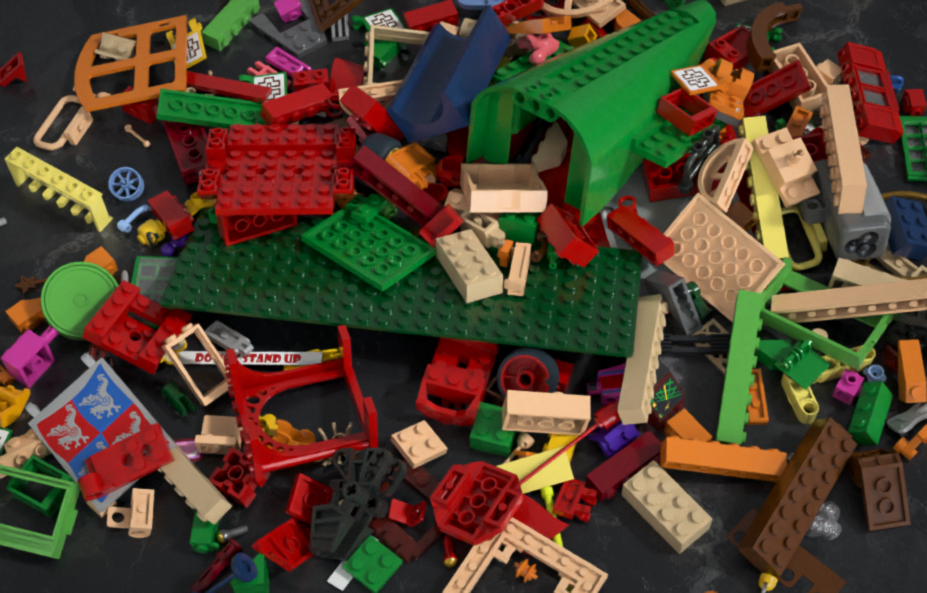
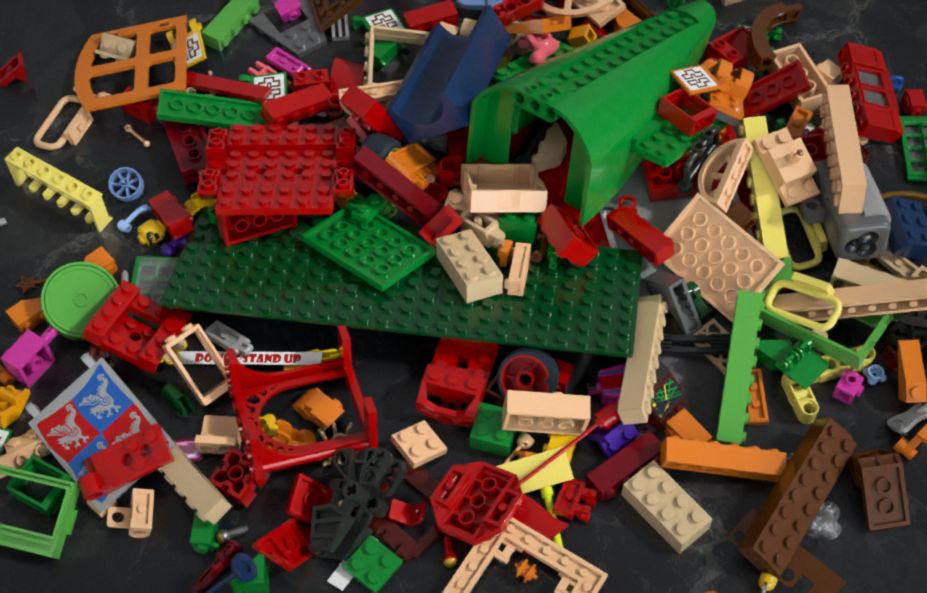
(318, 408): none -> orange brick
(811, 287): none -> light yellow bar
(870, 413): green brick -> none

